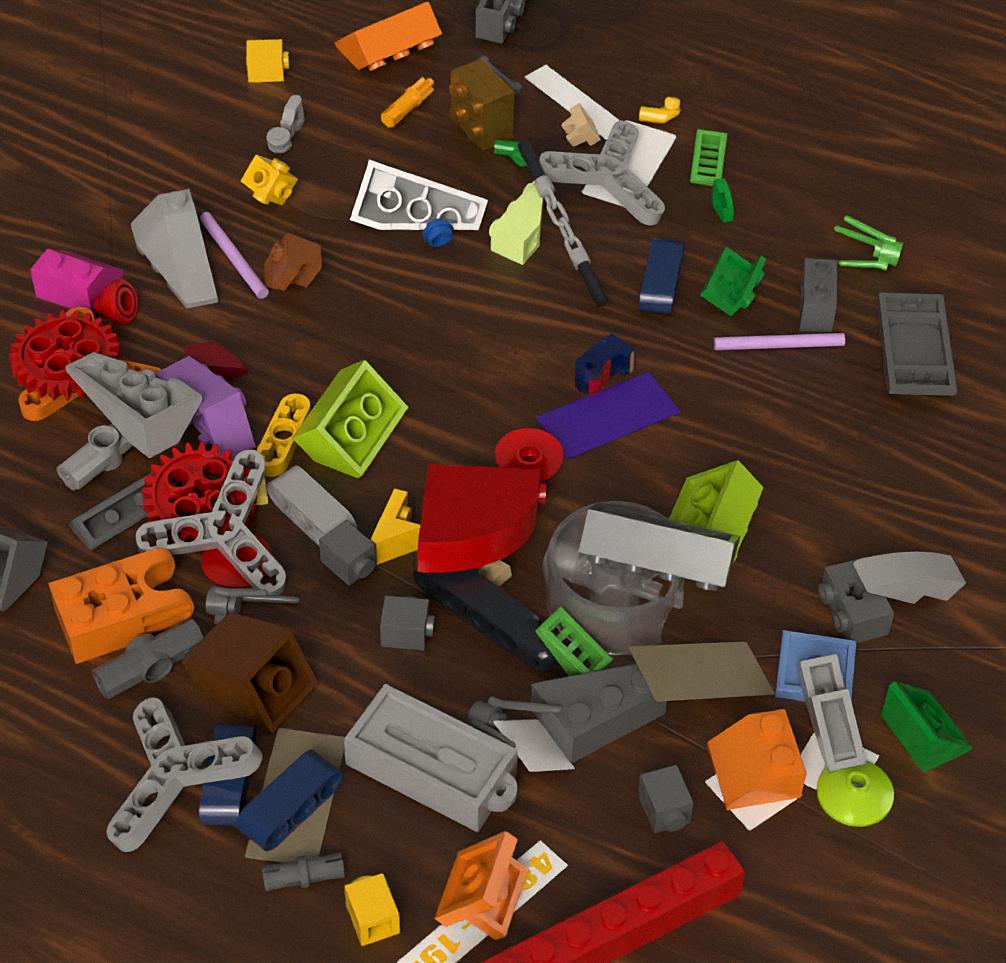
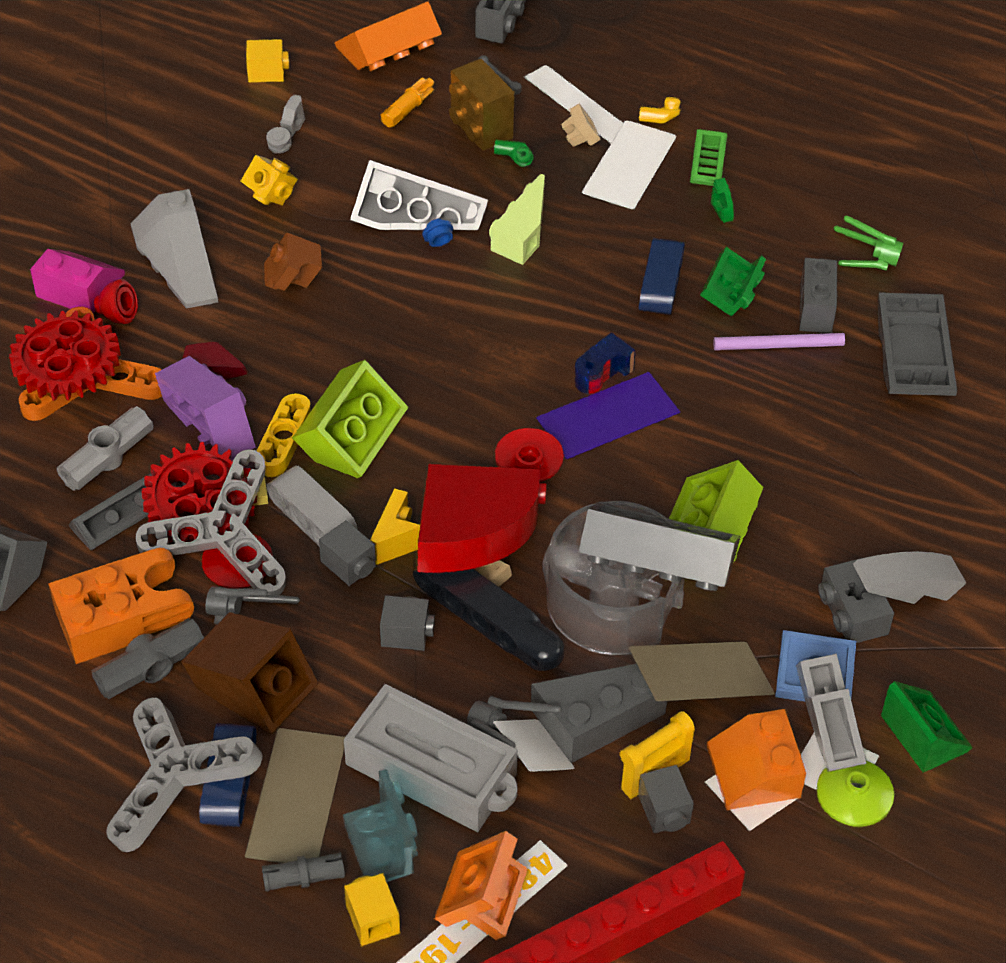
(142, 407): light grey wedge -> none
(234, 255): lavender bar -> none
(289, 800): dark blue beam -> none
(383, 833): none -> clear light blue bracket
(578, 255): piece -> none
(589, 647): bright green slope -> none
(609, 172): light grey piece -> none
(660, 750): none -> yellow plate

